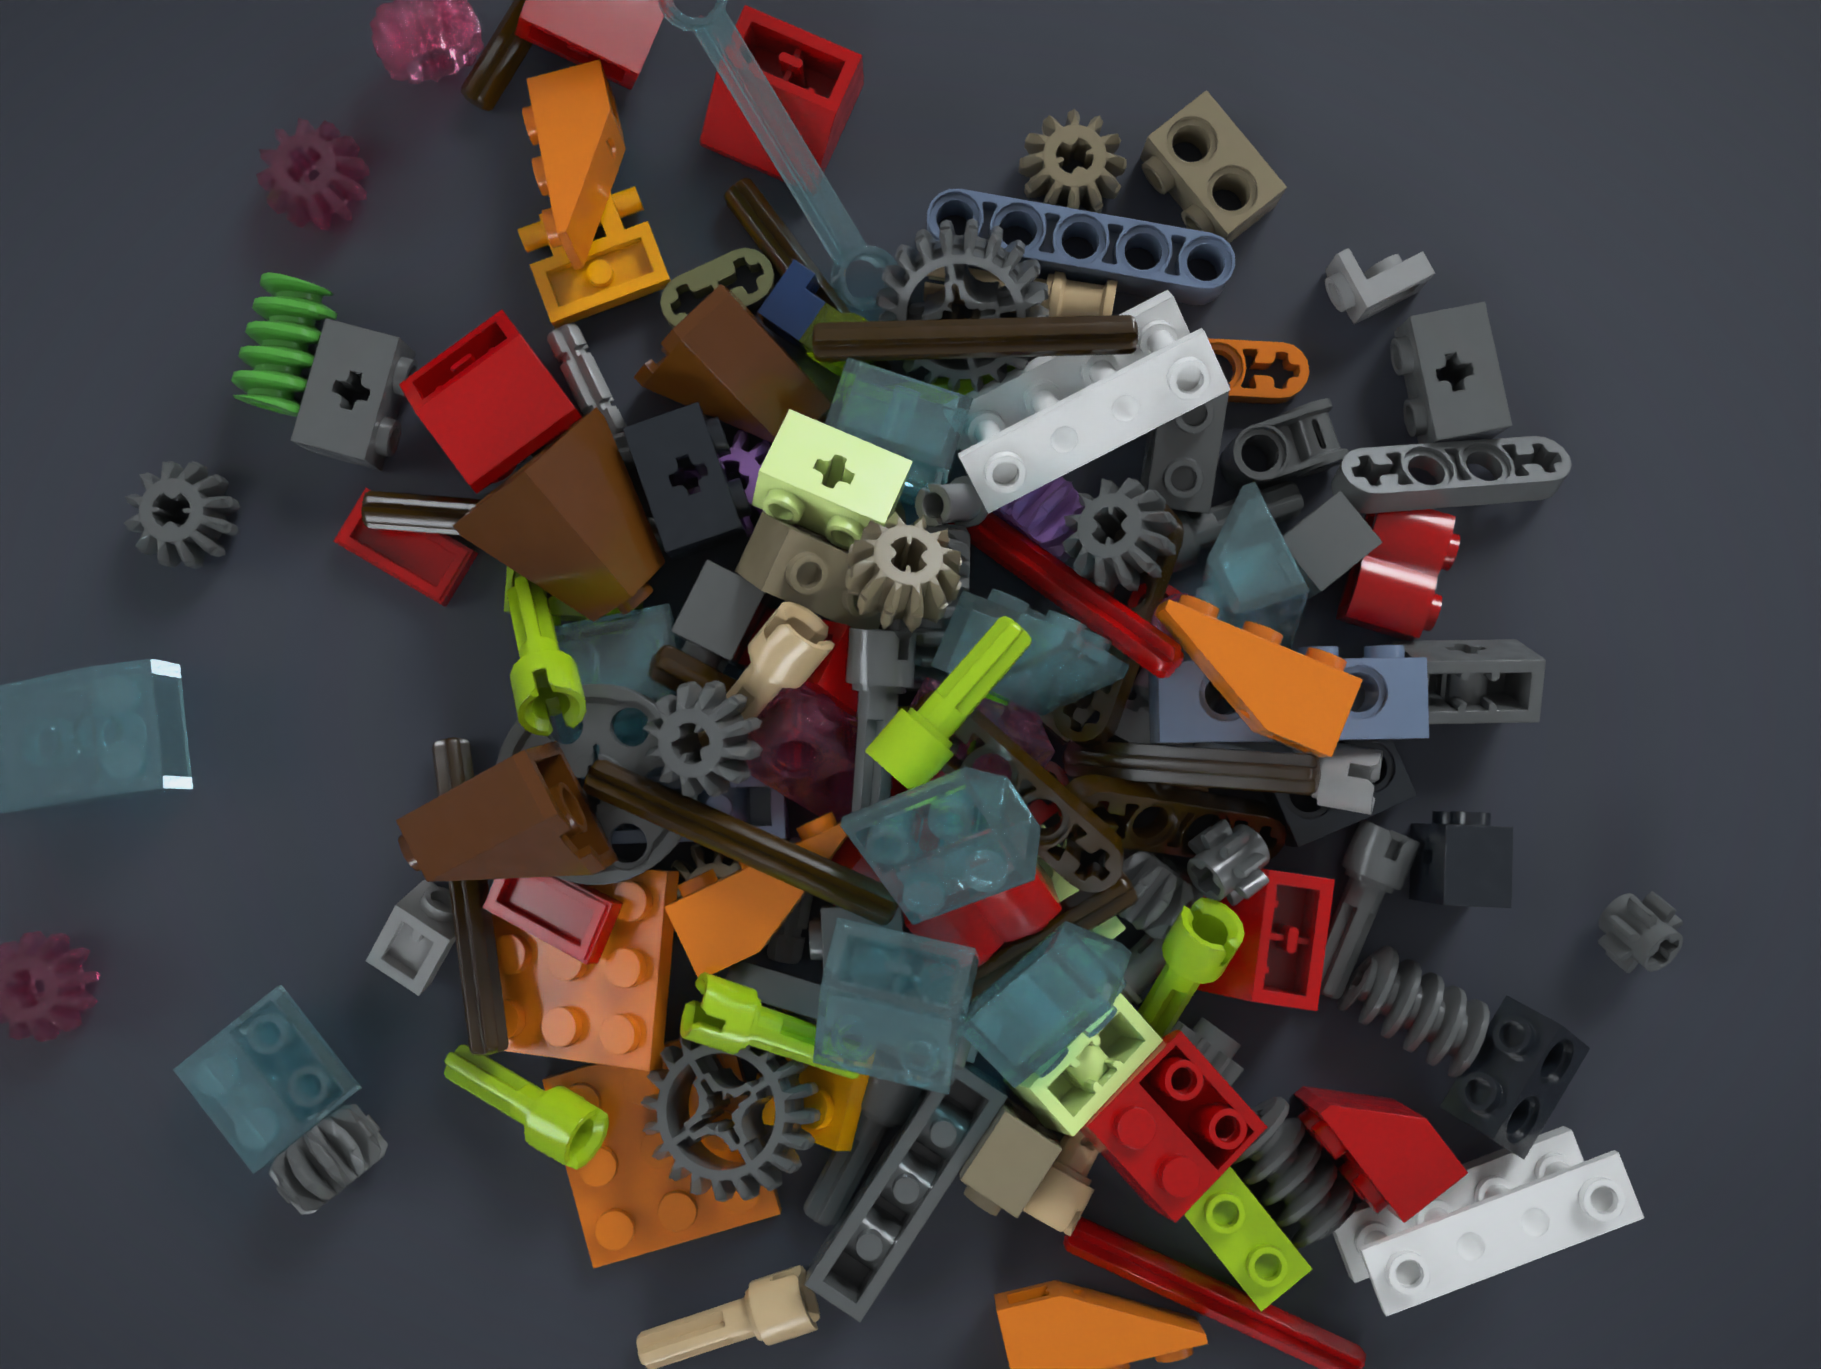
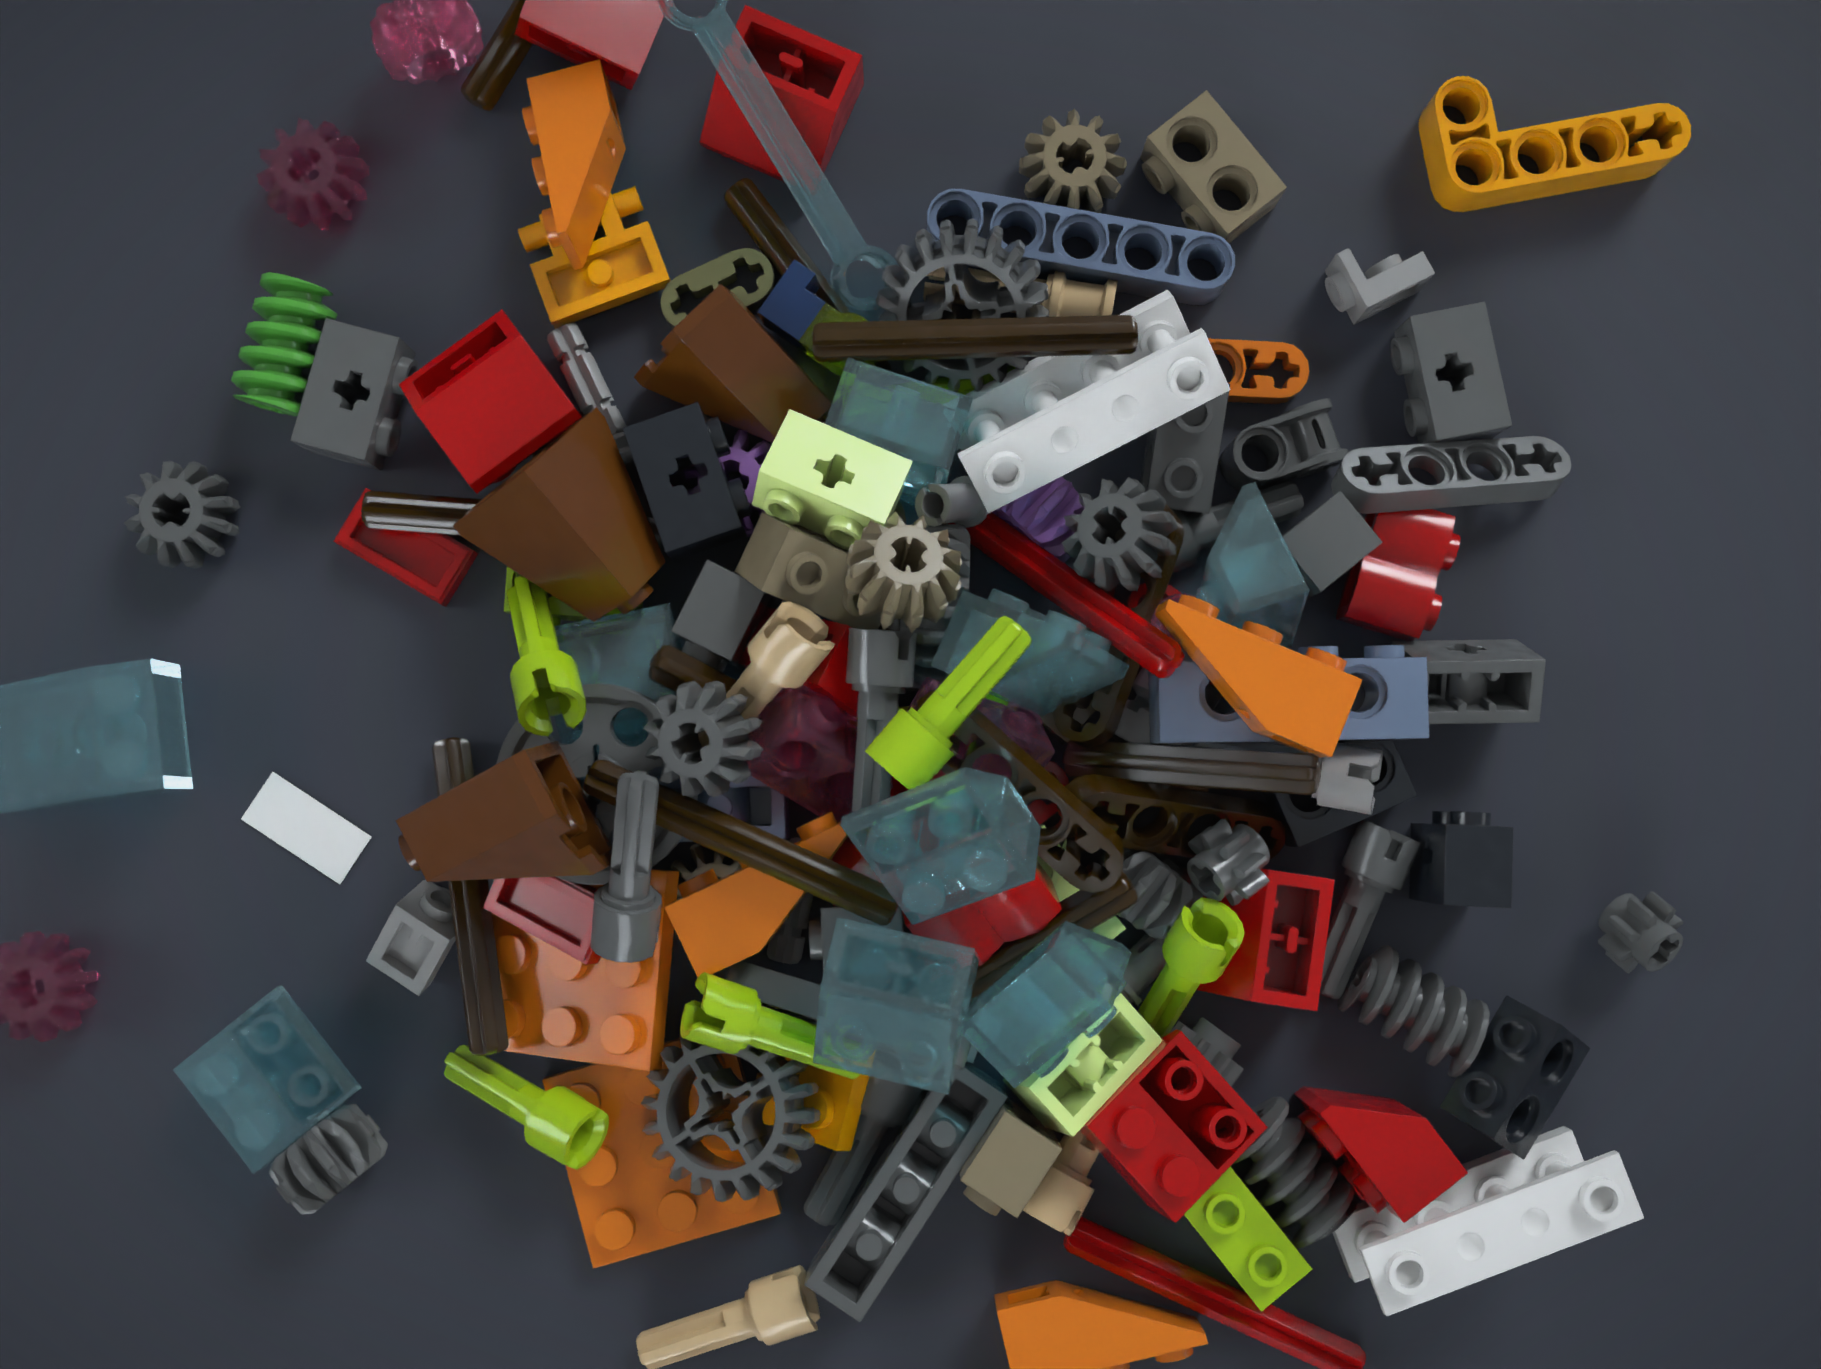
(306, 827): none -> white sticker
(628, 906): none -> dark grey piece
(1551, 145): none -> light orange beam

